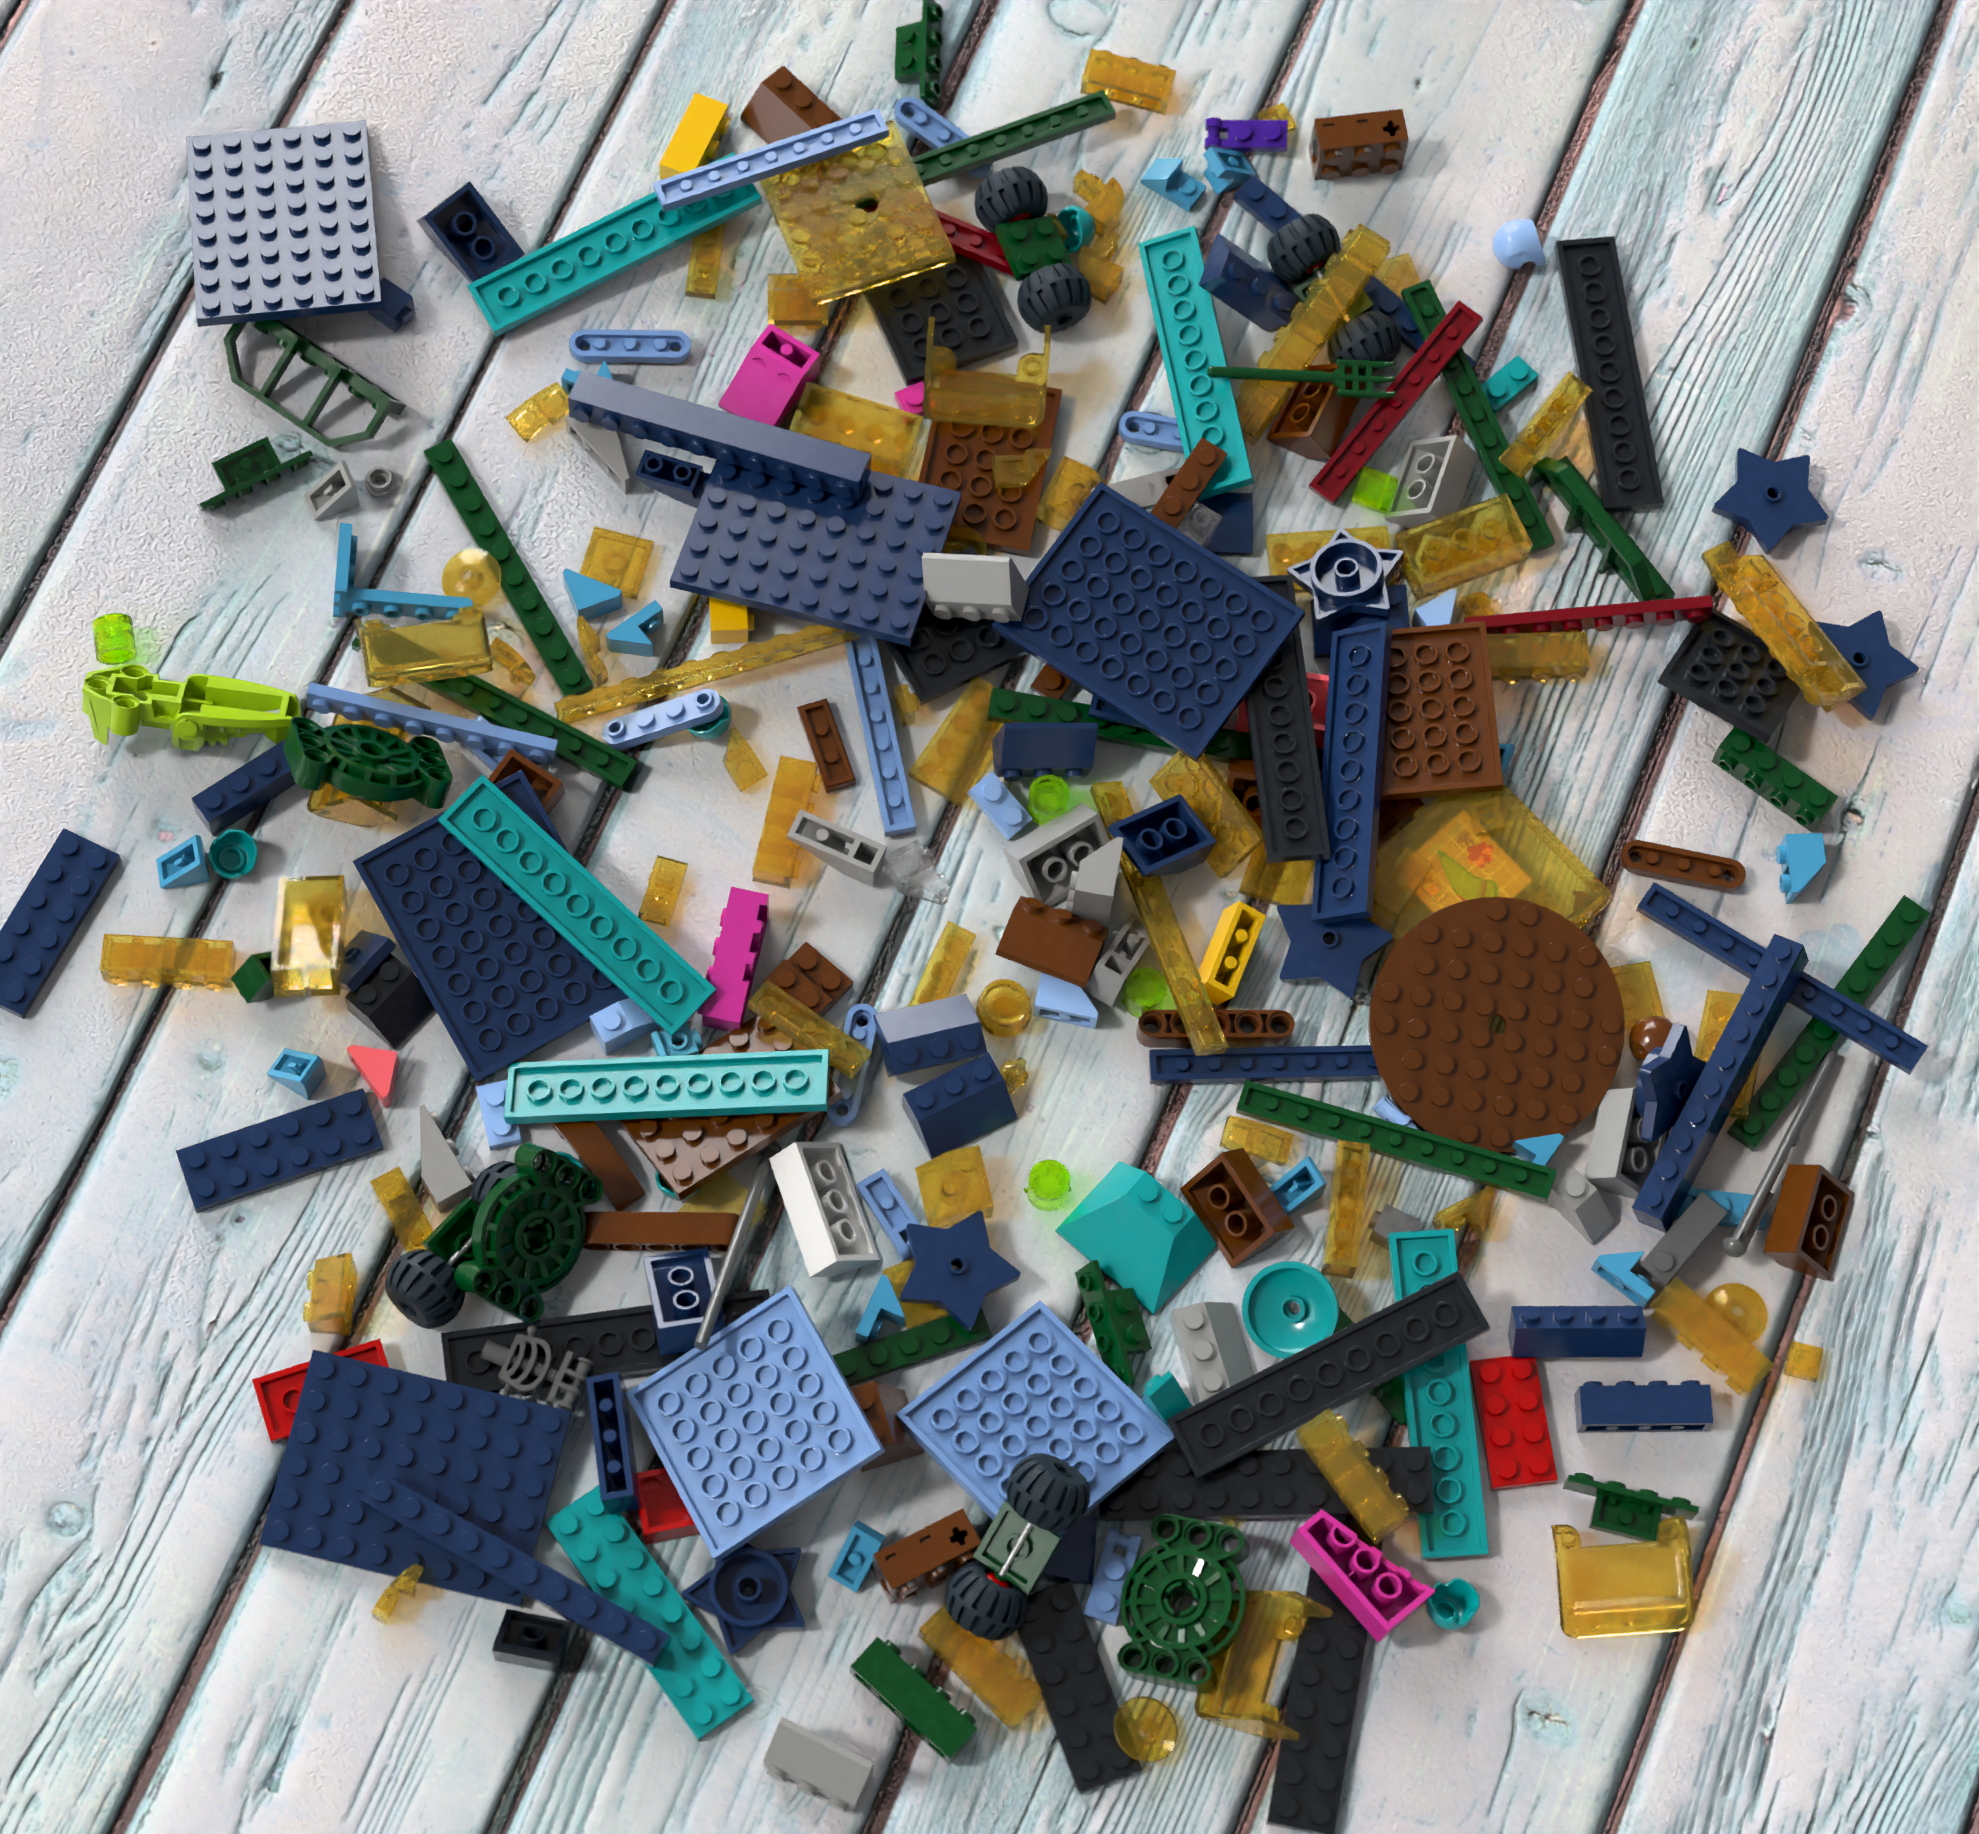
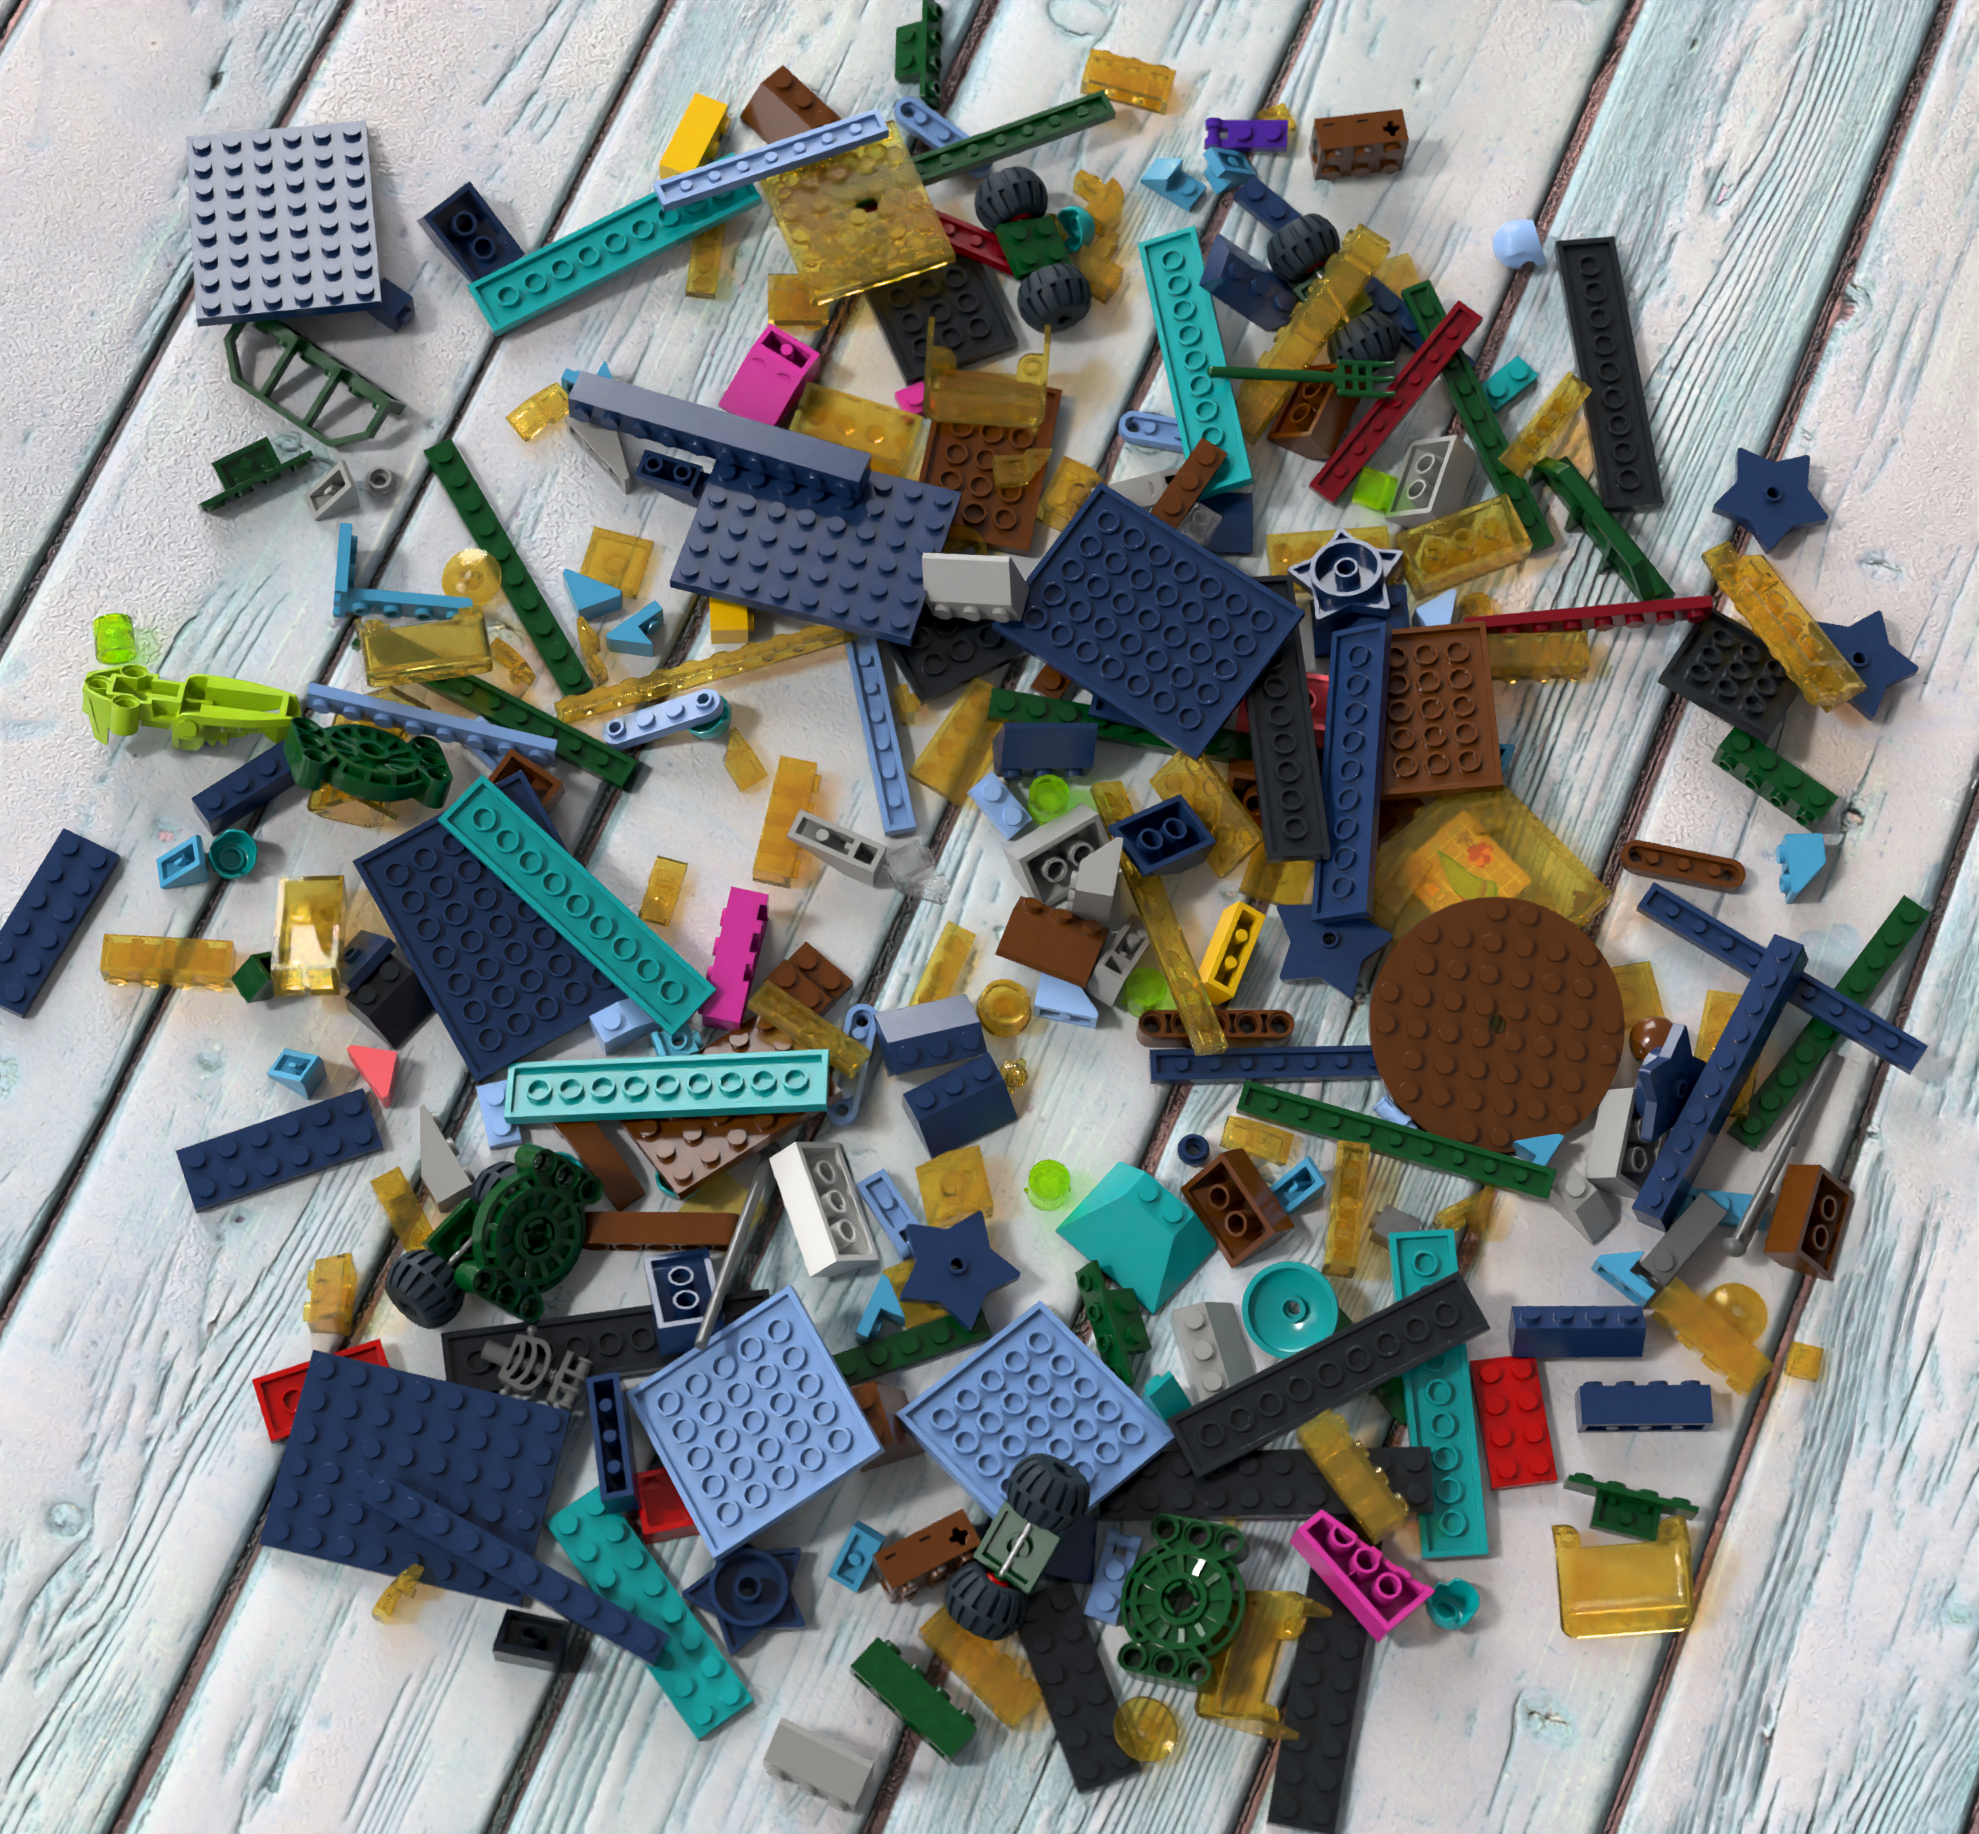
(630, 346): medium blue plate -> none
(826, 745): reddish brown tile -> none
(1197, 1141): none -> dark blue plate

